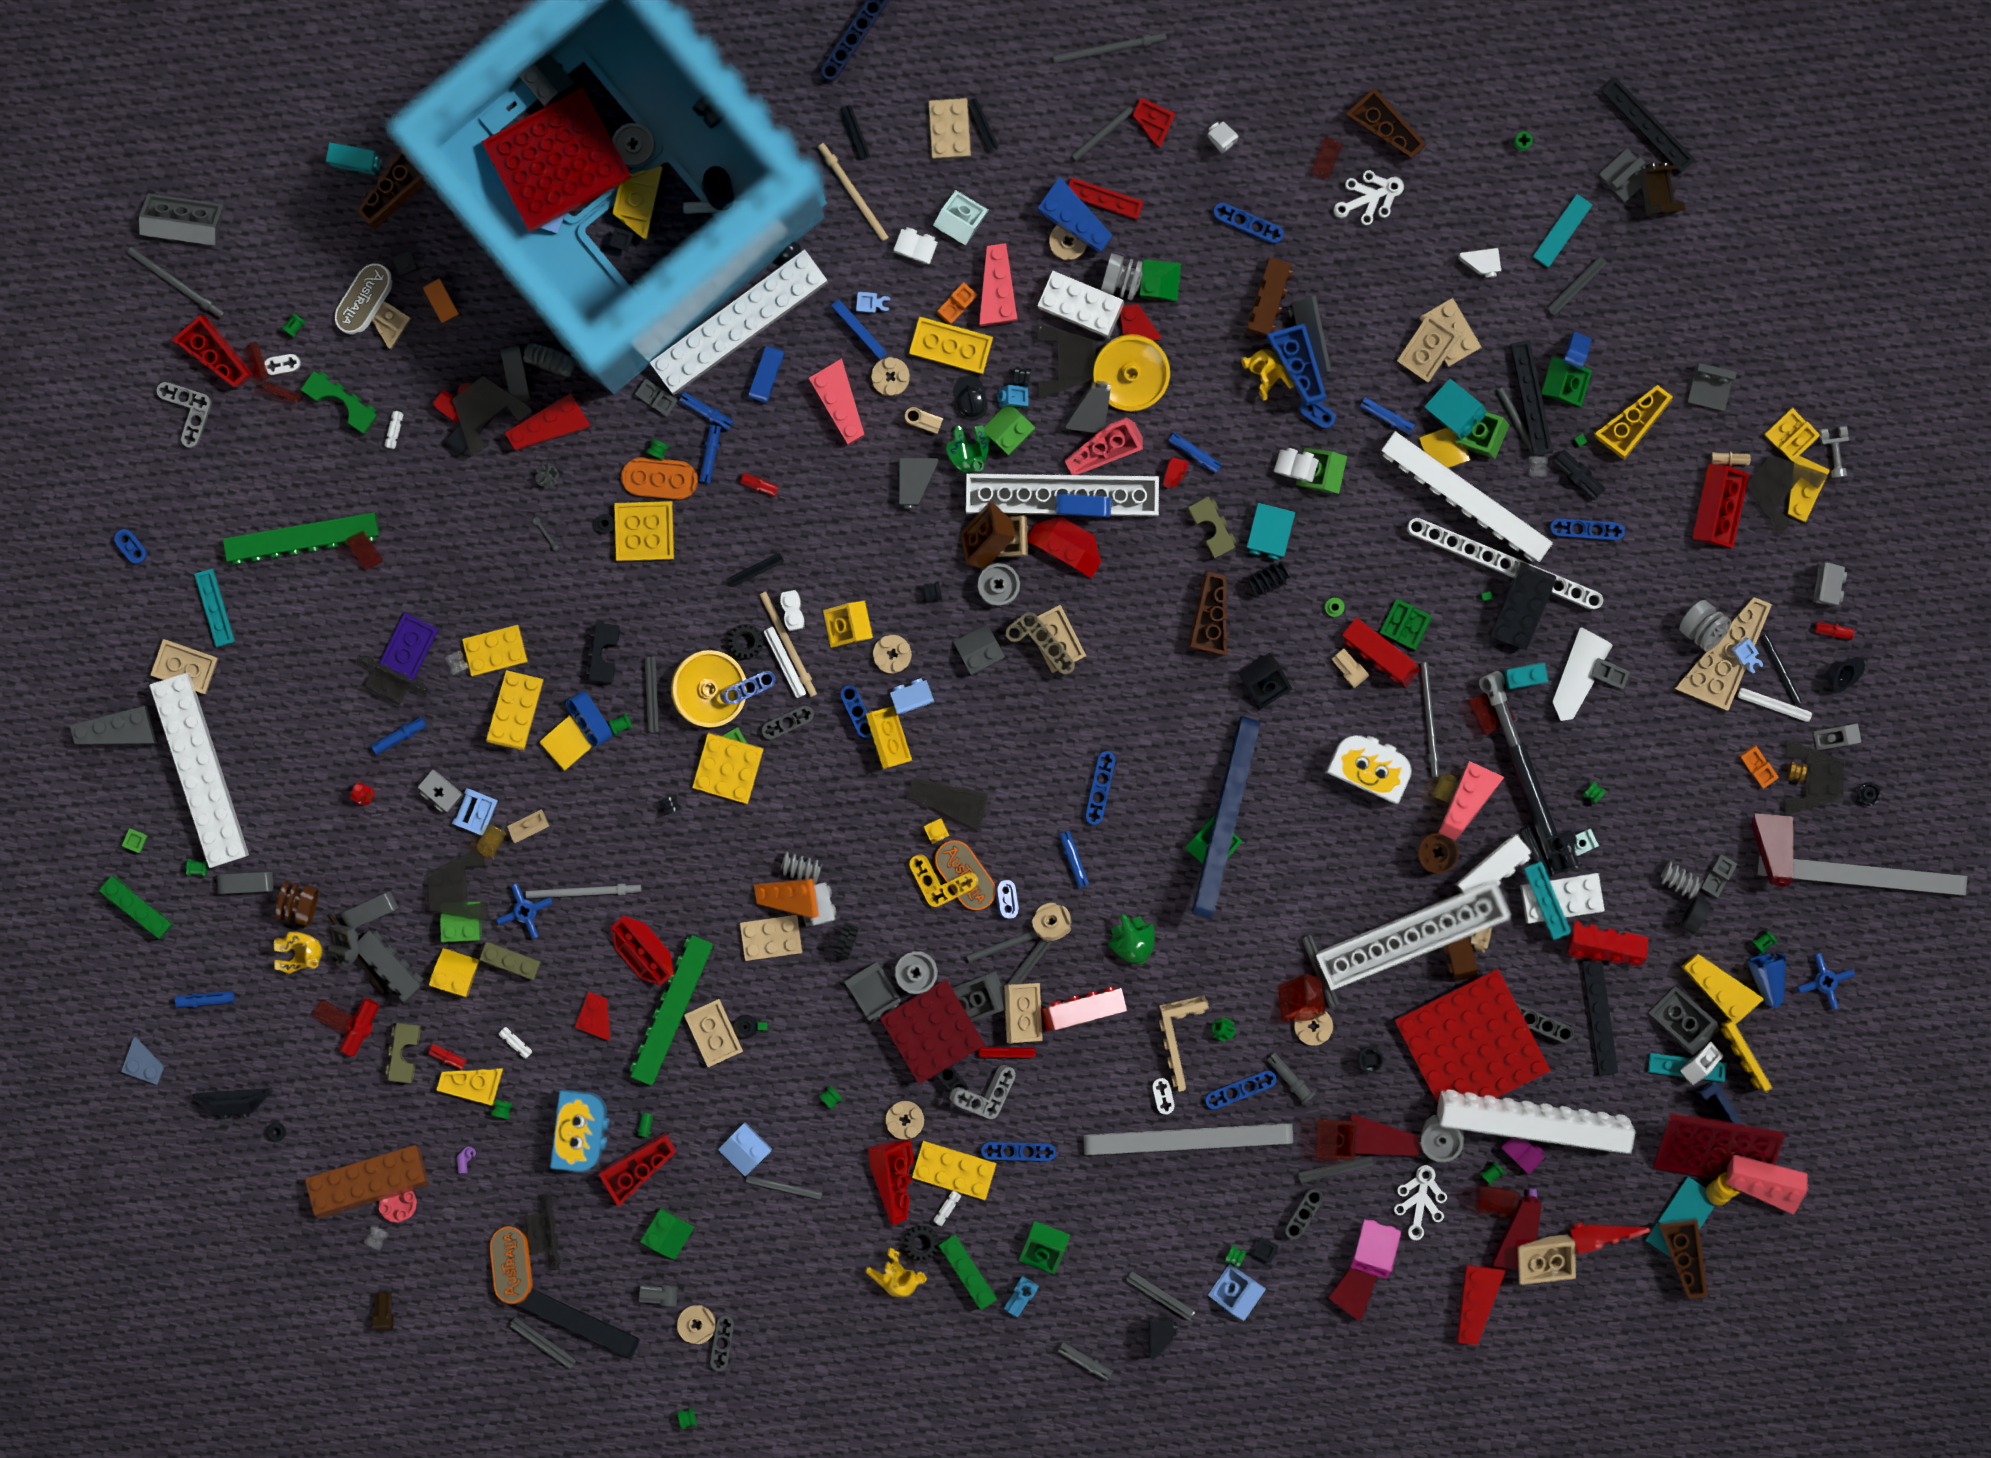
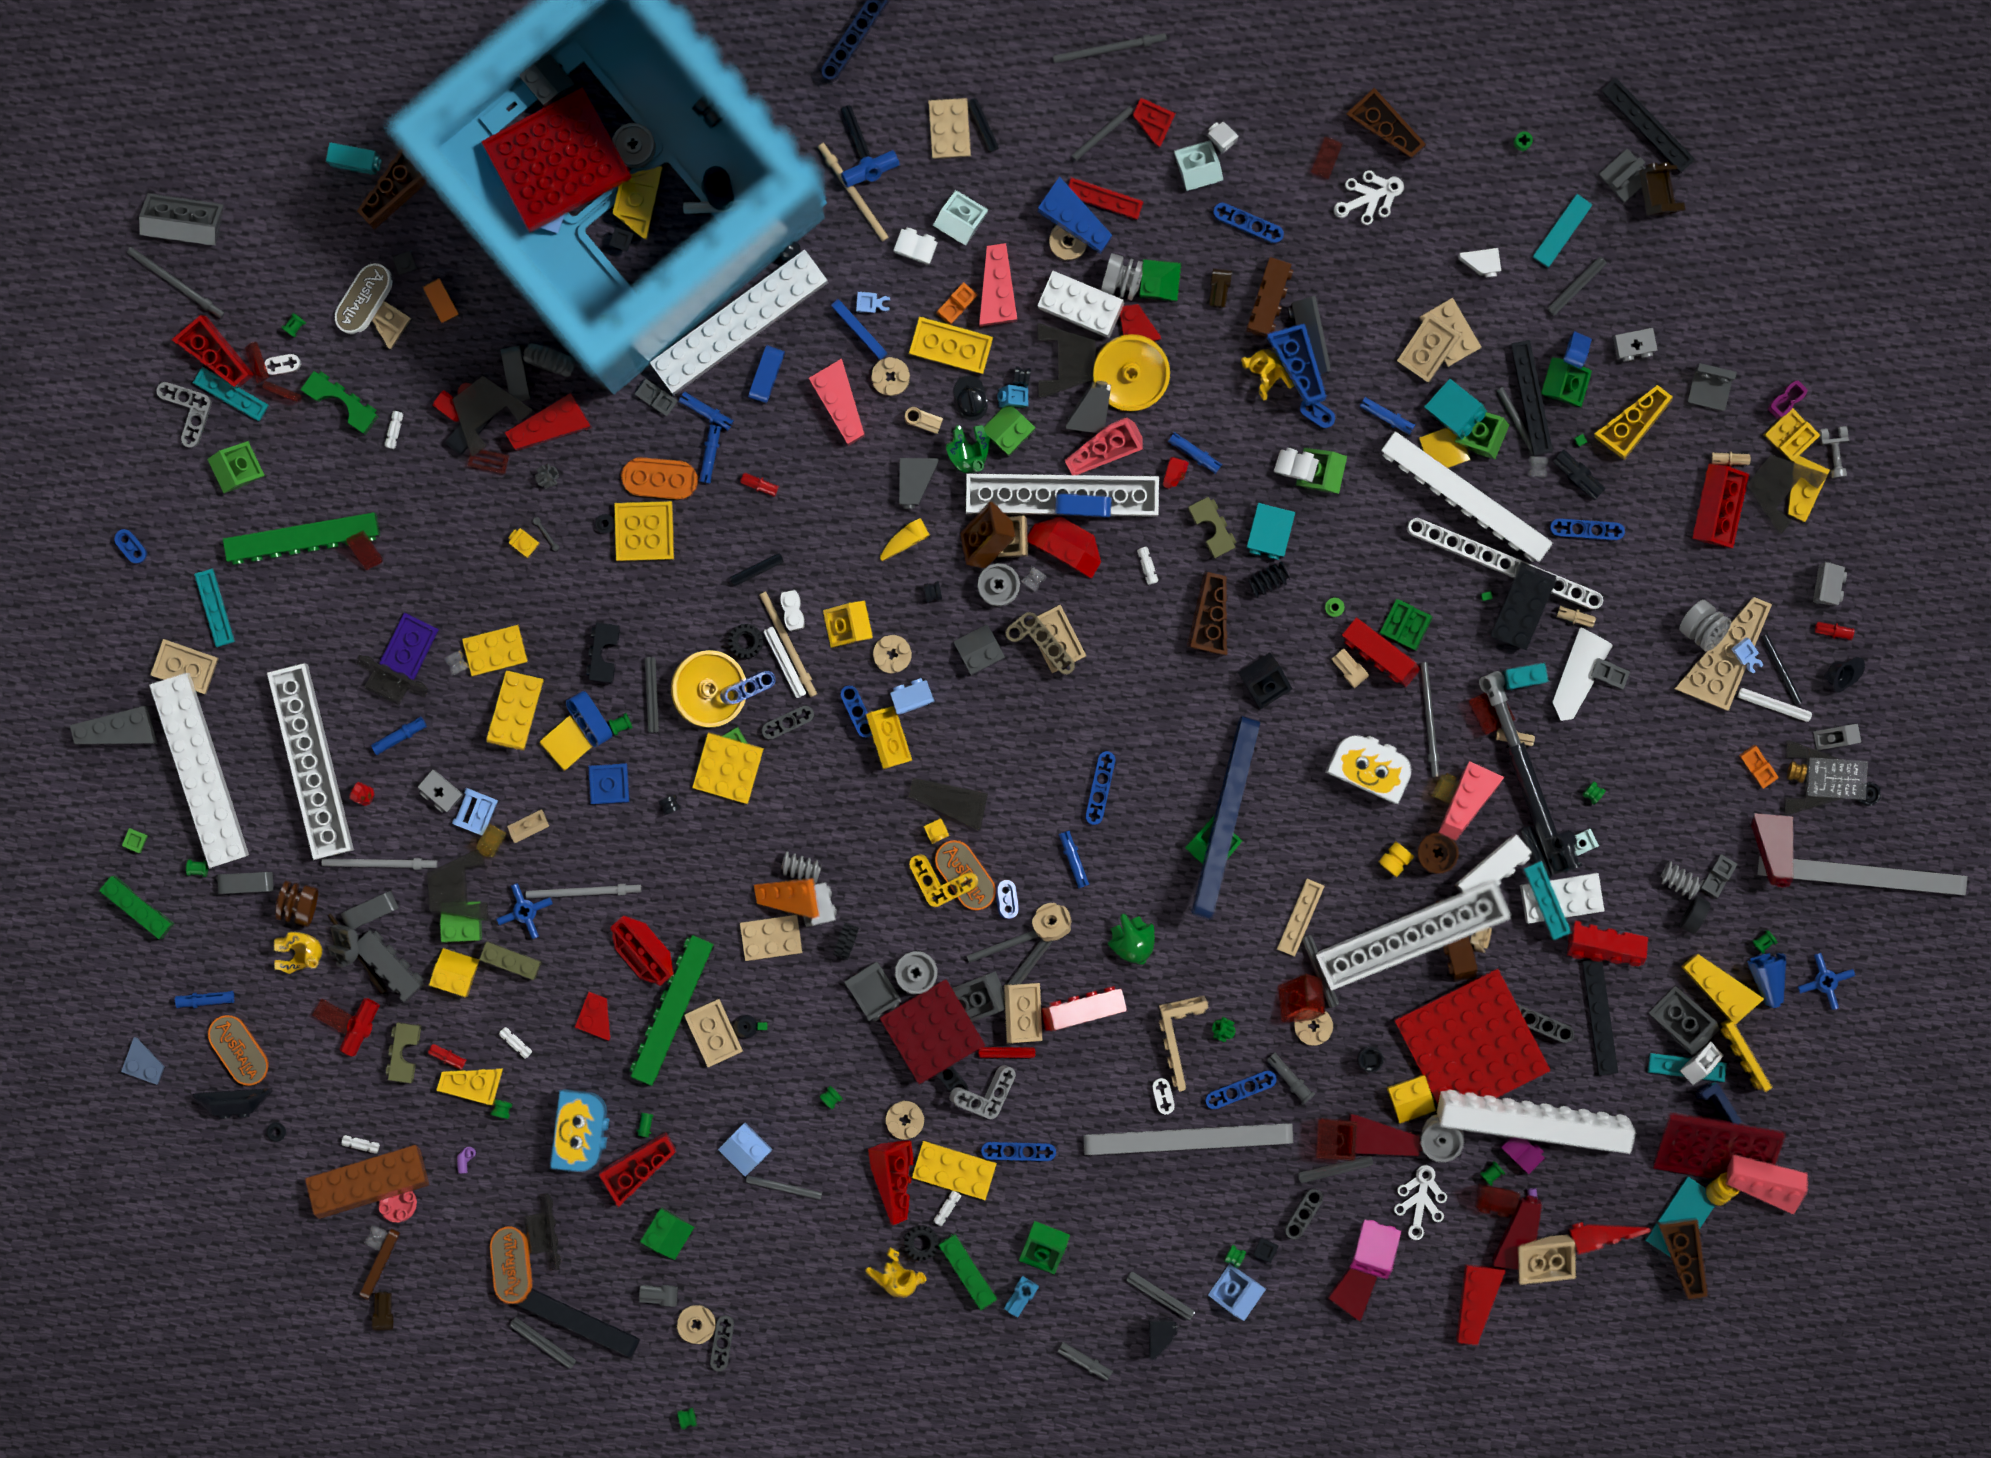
(232, 395): none -> teal tile
(235, 467): none -> bright green slope
(238, 1050): none -> dark tan tile
(310, 761): none -> white brick
(360, 1144): none -> white axle
(379, 1264): none -> reddish brown beam
(416, 864): none -> light grey bar
(504, 464): none -> clear red tile
(523, 542): none -> yellow bracket
(609, 783): none -> blue tile
(657, 449): green wheel -> none
(870, 169): none -> blue piece
(907, 537): none -> yellow piece
(1037, 576): none -> clear wheel
(1147, 565): none -> white axle
(1199, 165): none -> light aqua slope
(1220, 283): none -> dark brown piece
(1300, 917): none -> tan tile
(1396, 859): none -> yellow wheel
(1411, 1098): none -> yellow slope
(1526, 738): none -> tan axle
(1576, 617): none -> tan axle
(1643, 337): none -> light grey brick
(1784, 403): none -> magenta brick
(1837, 778): none -> clear tile

